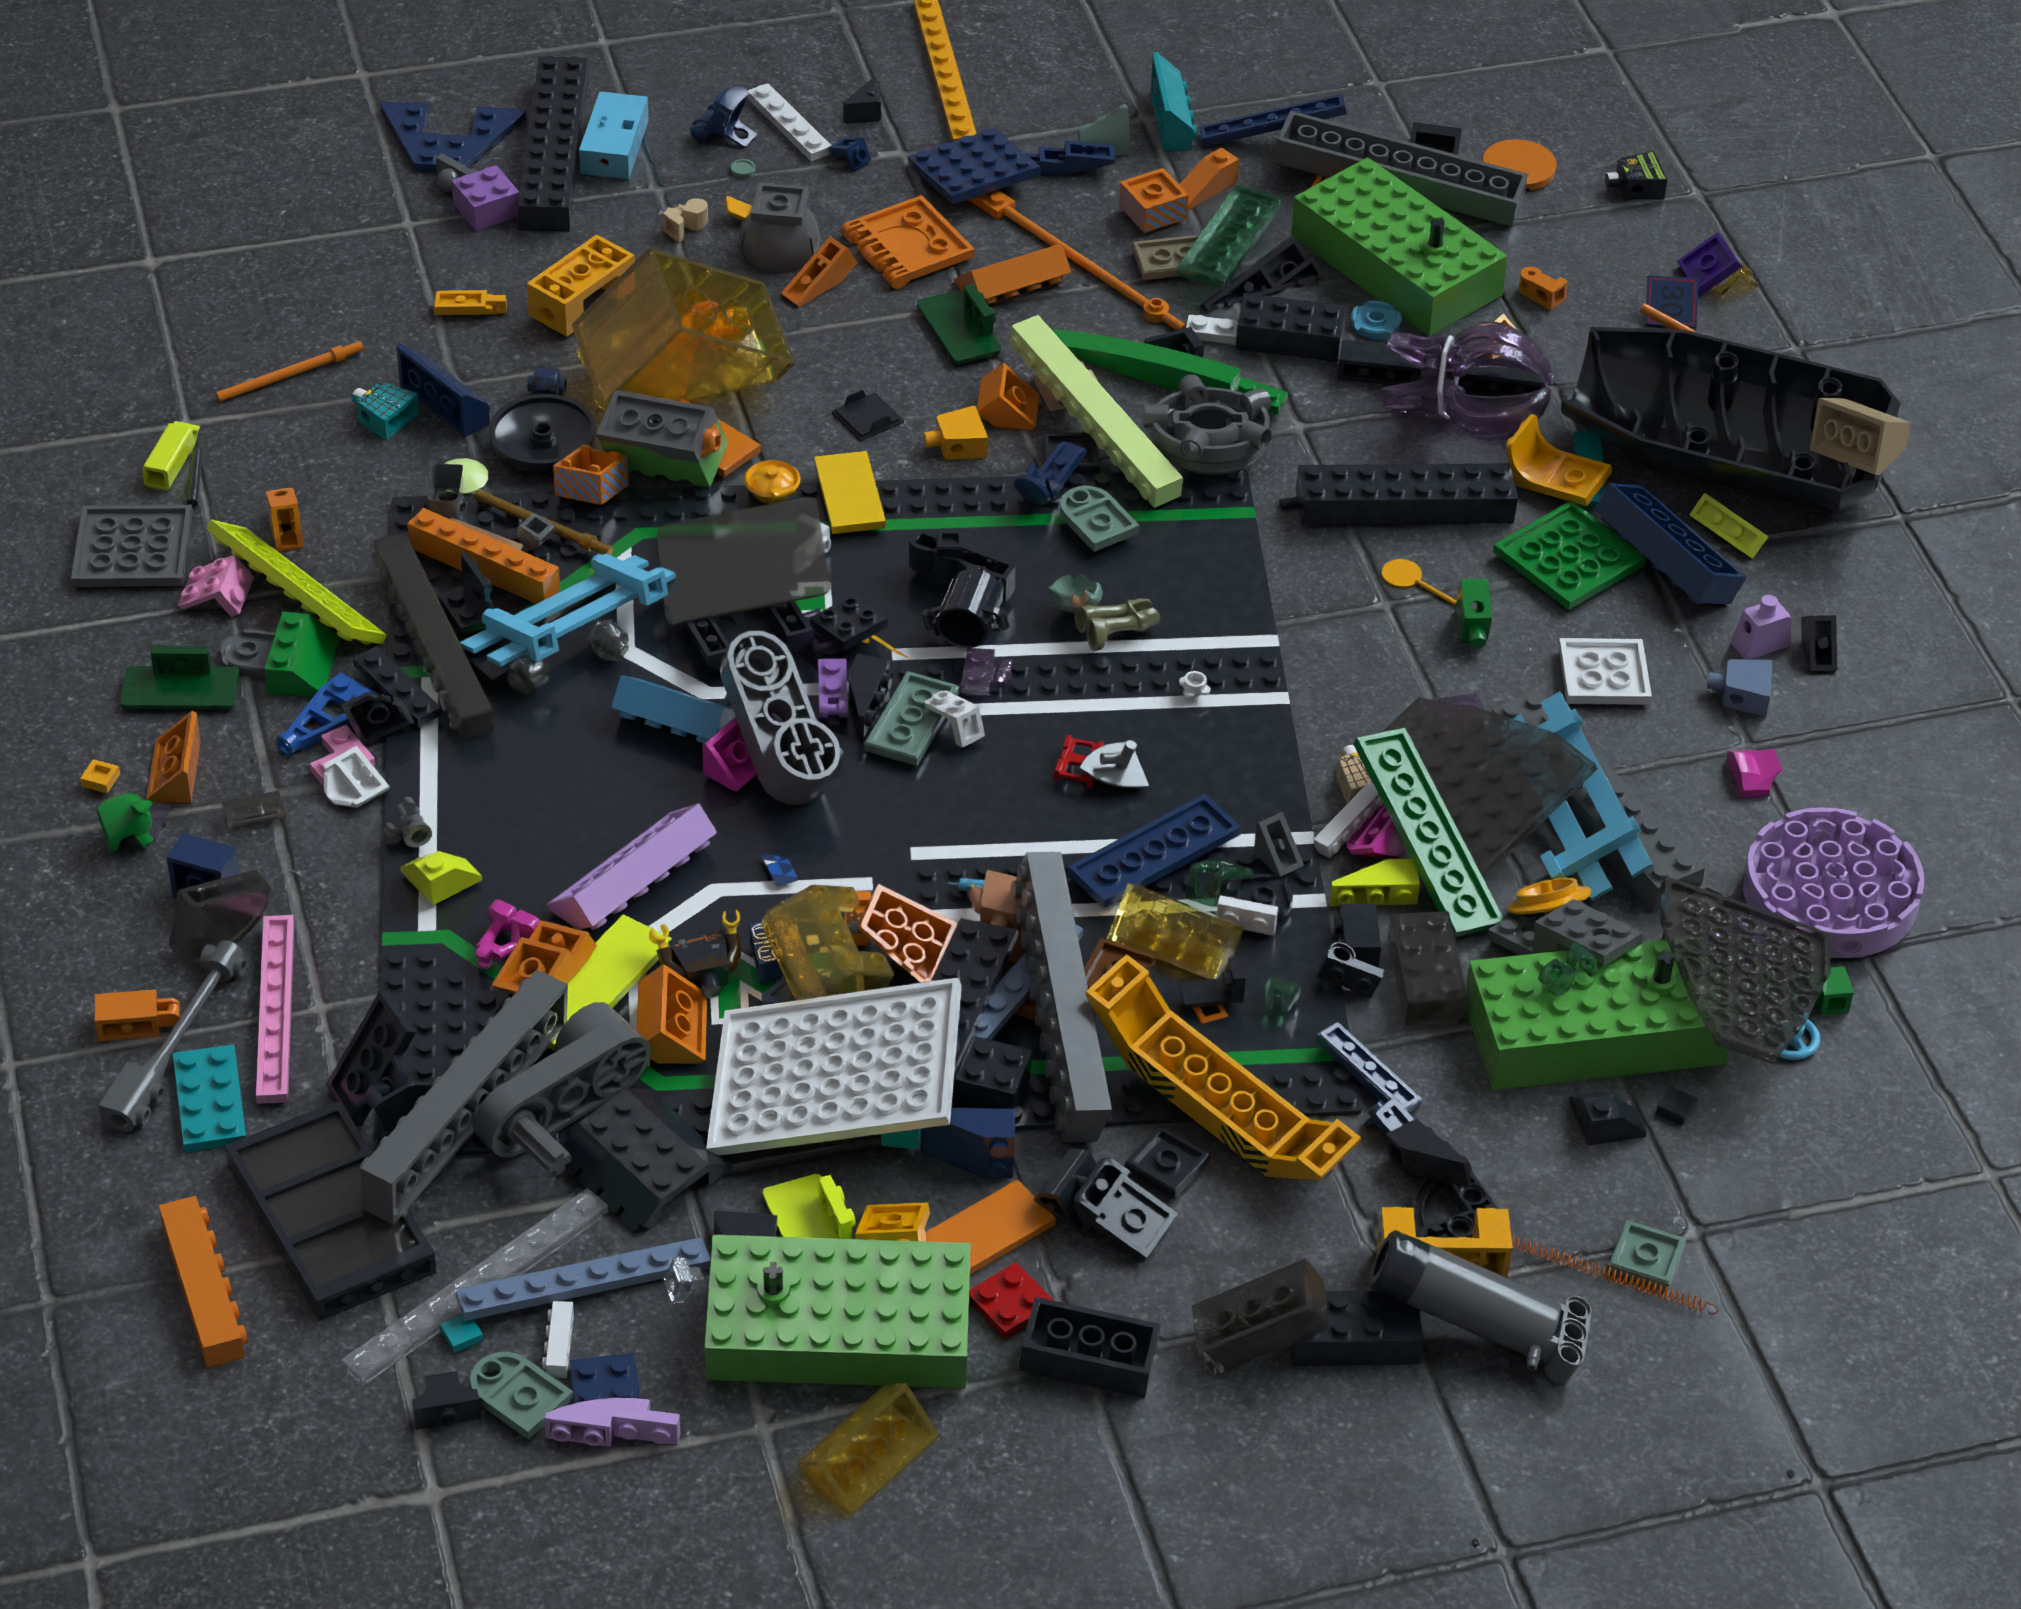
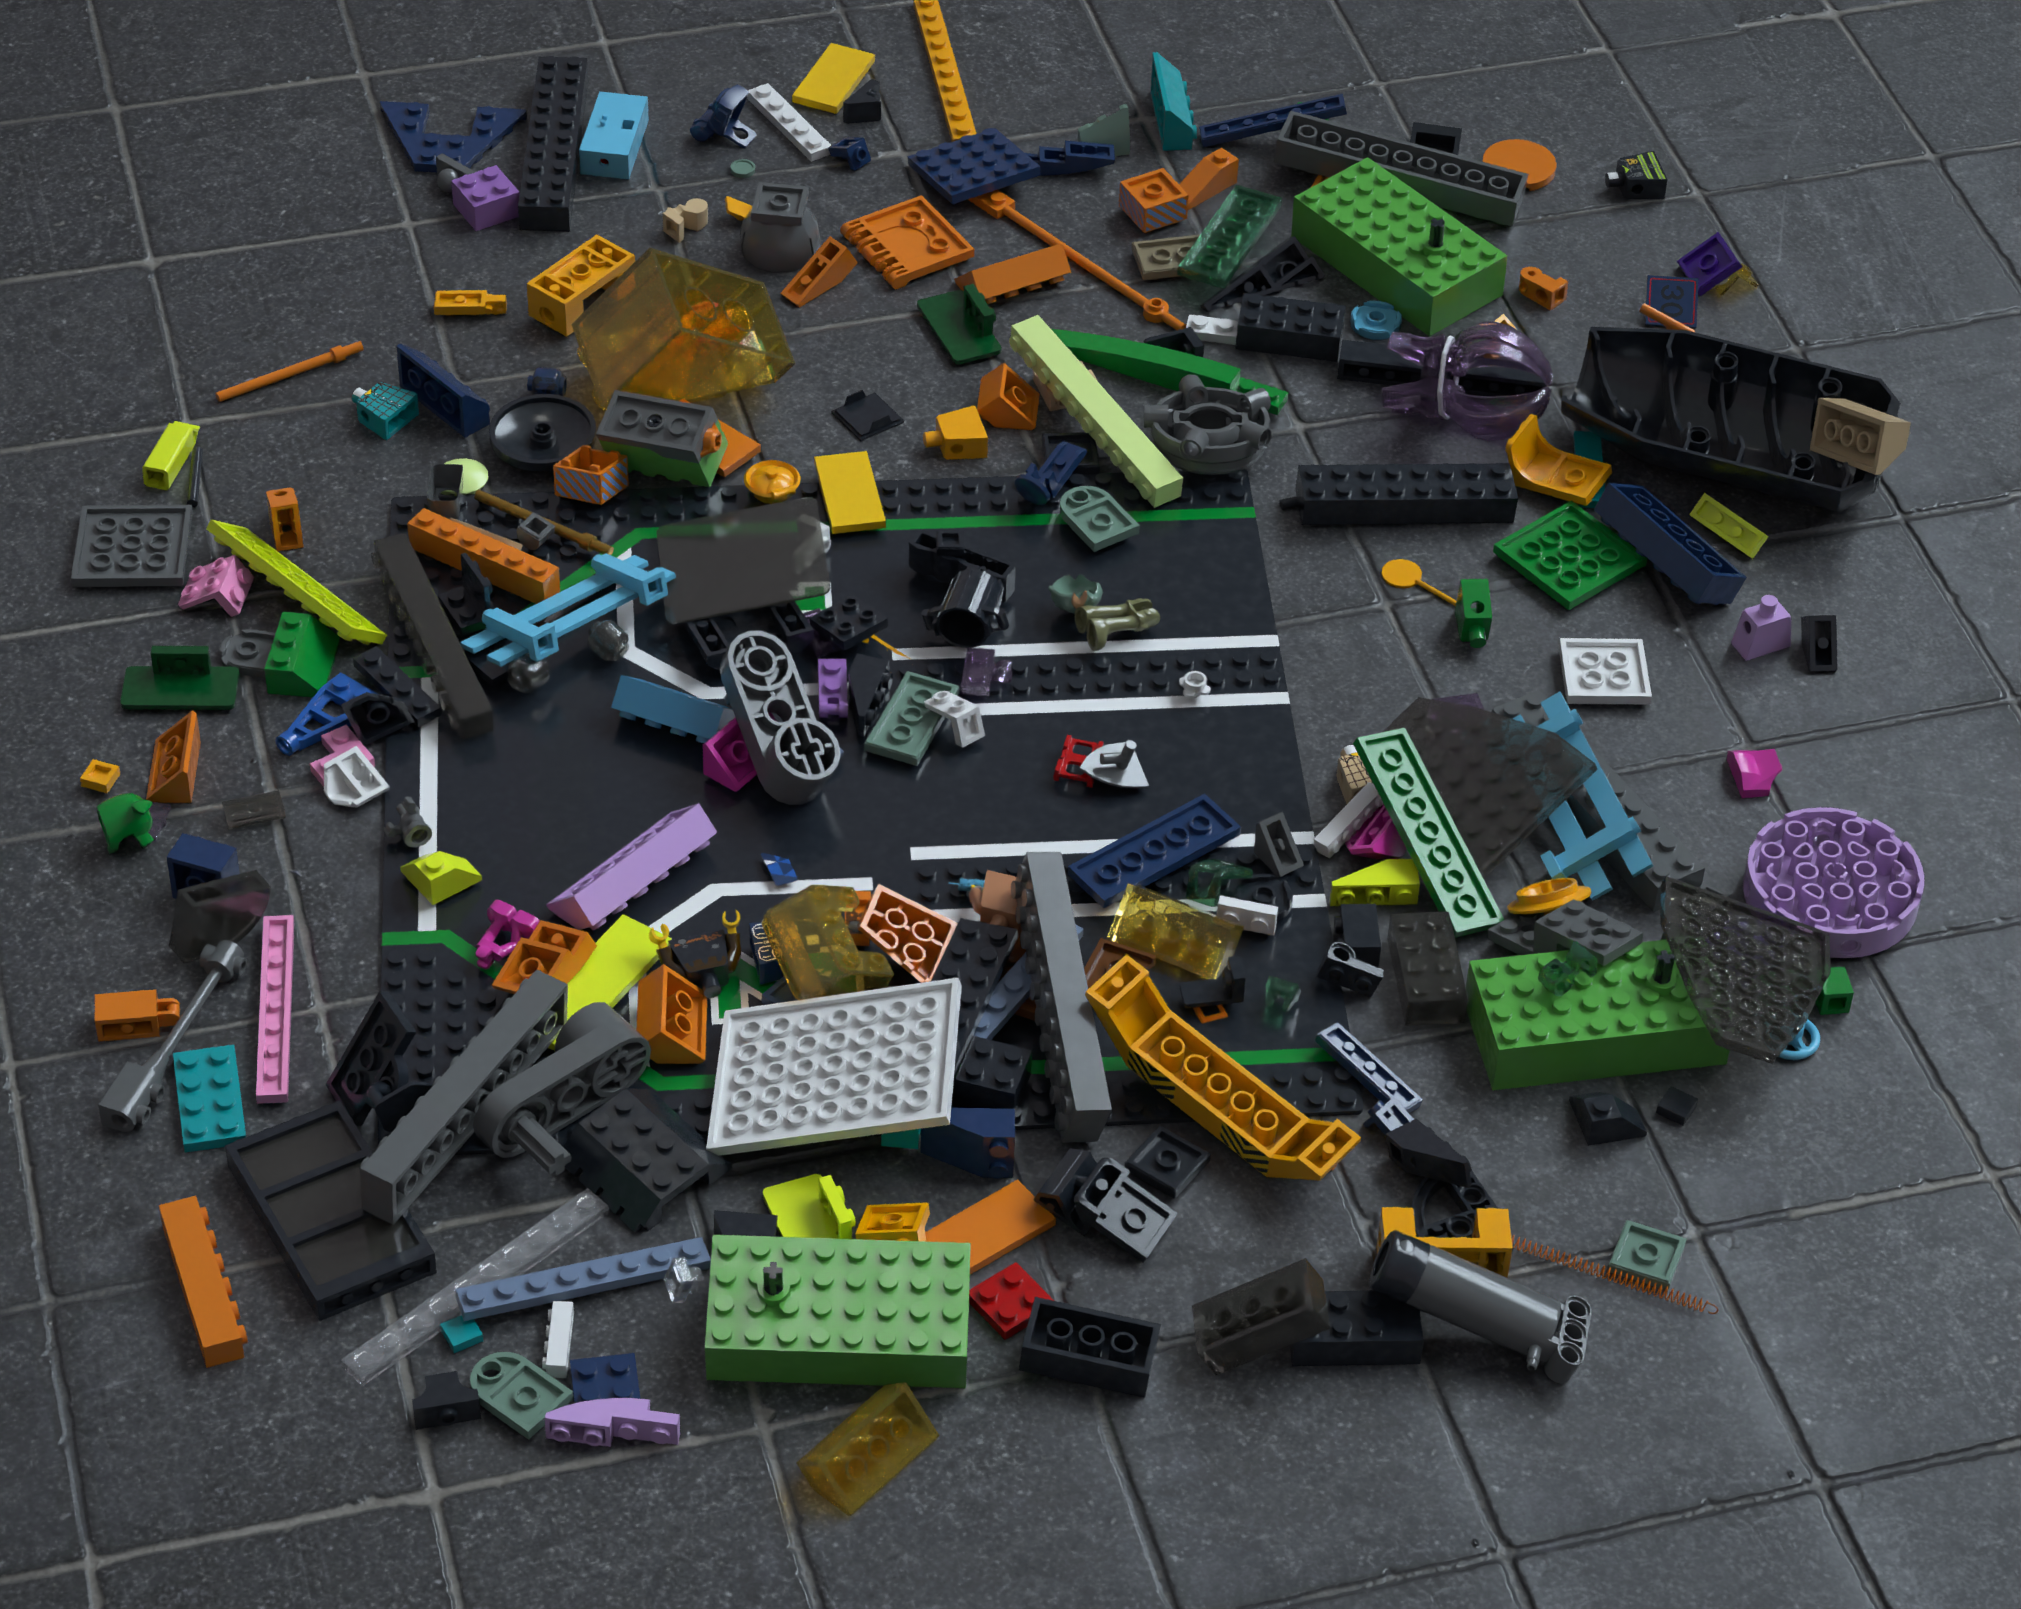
(833, 78): none -> yellow tile
(1744, 685): sand blue torso -> none

